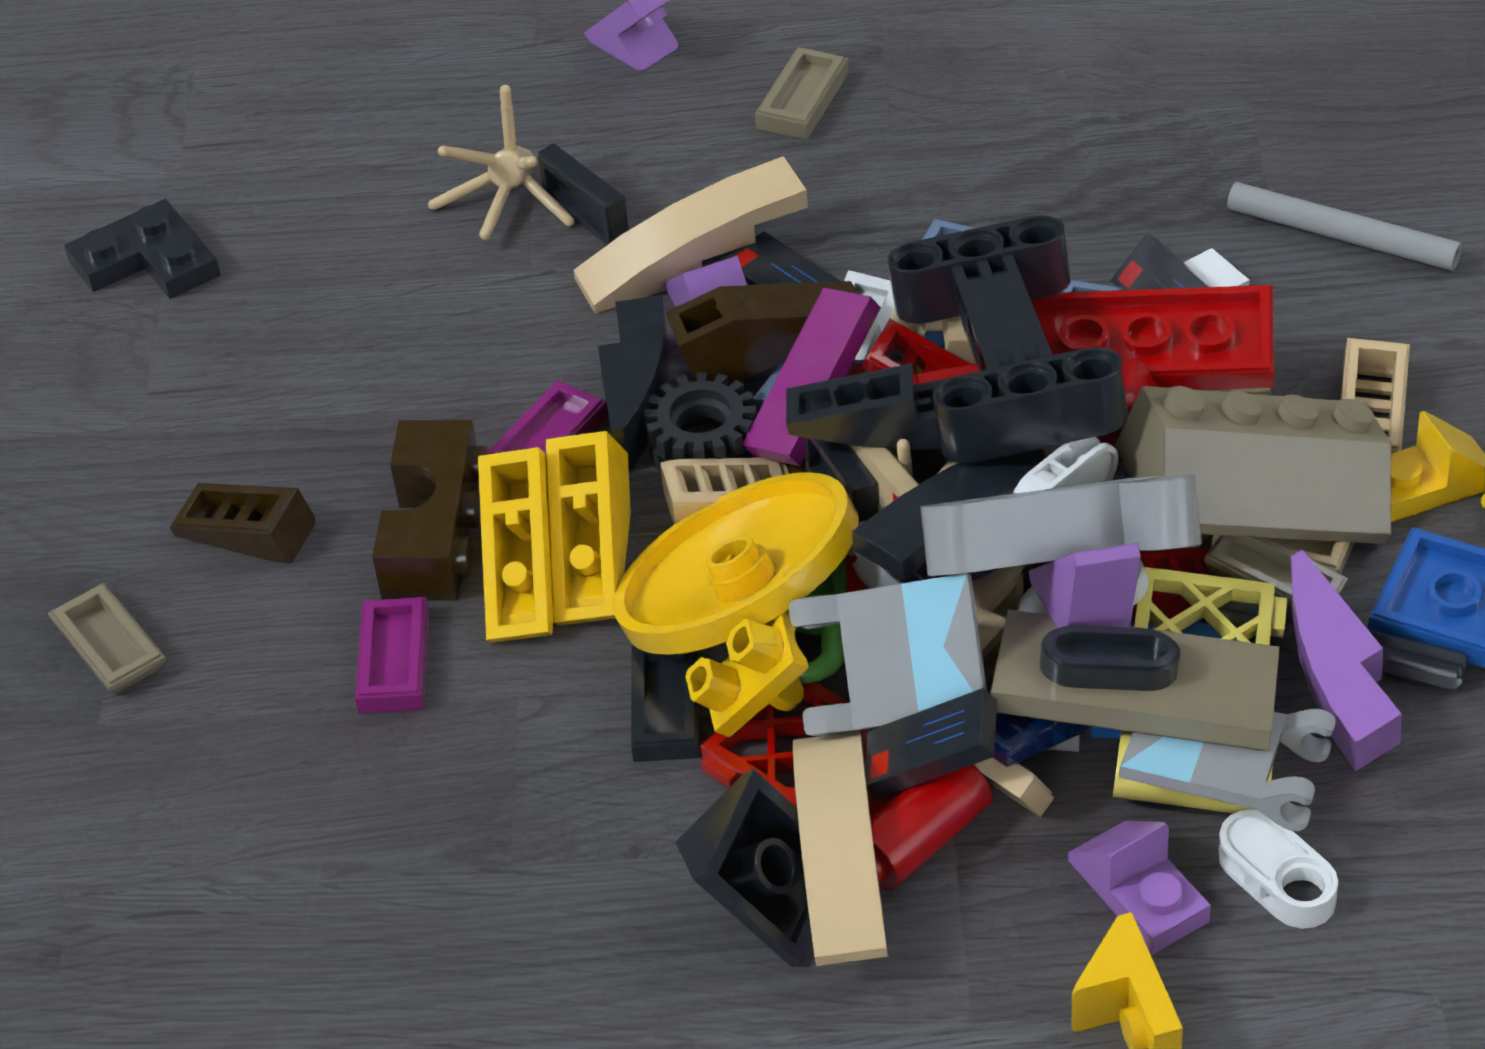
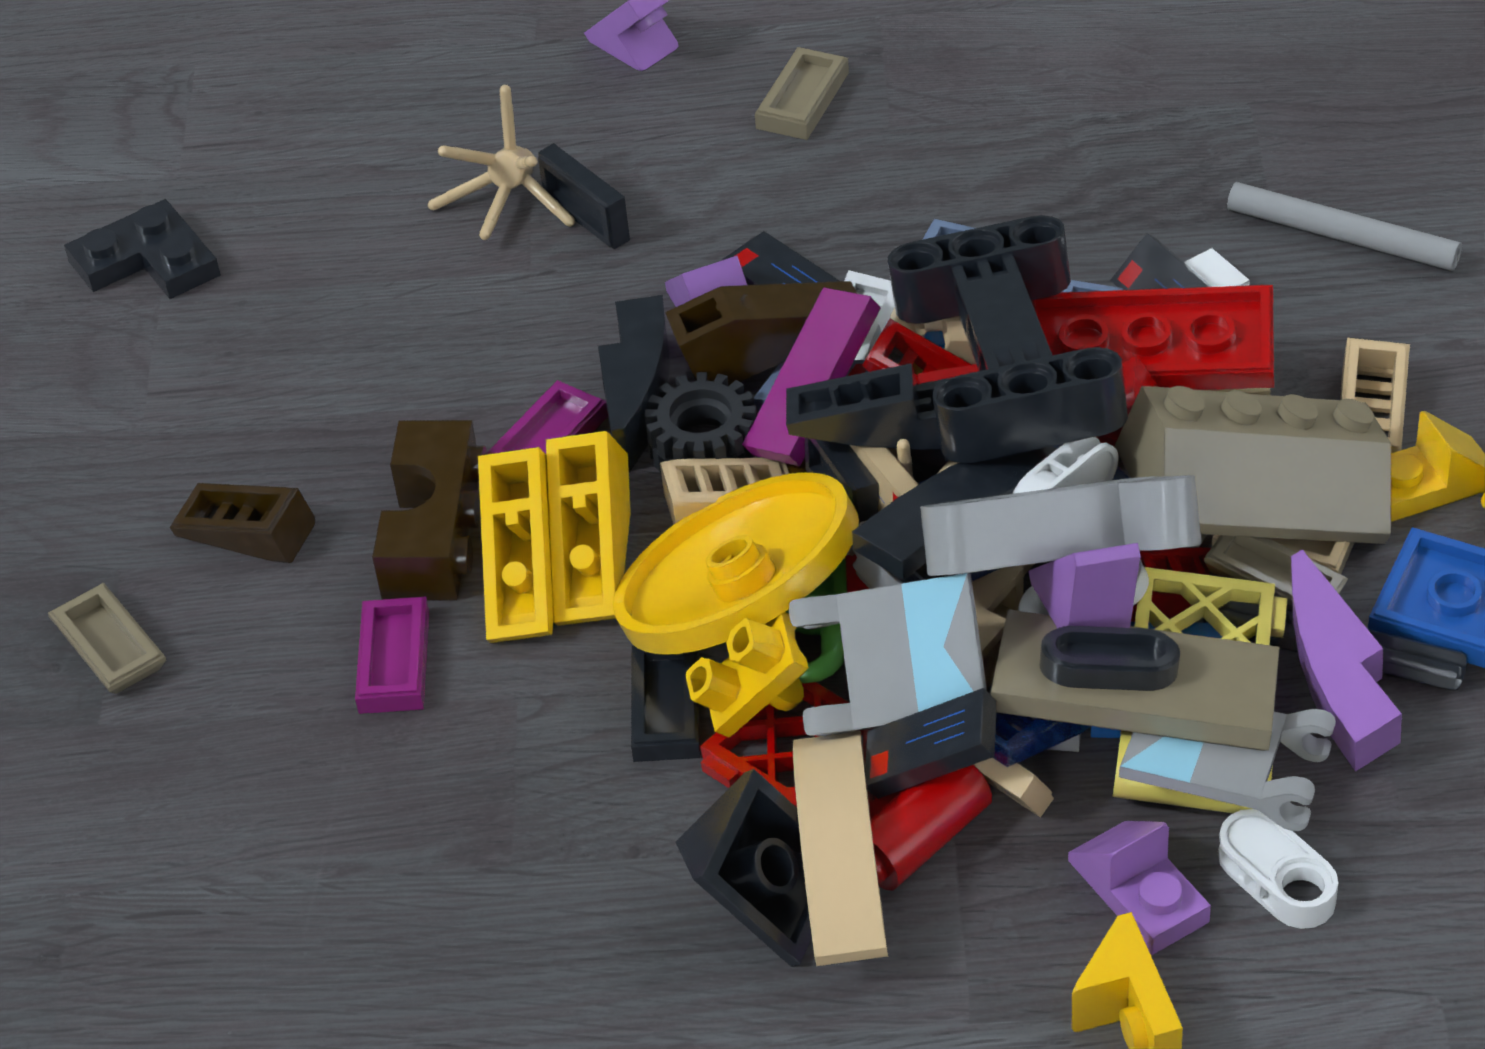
(688, 233): tan slope -> none

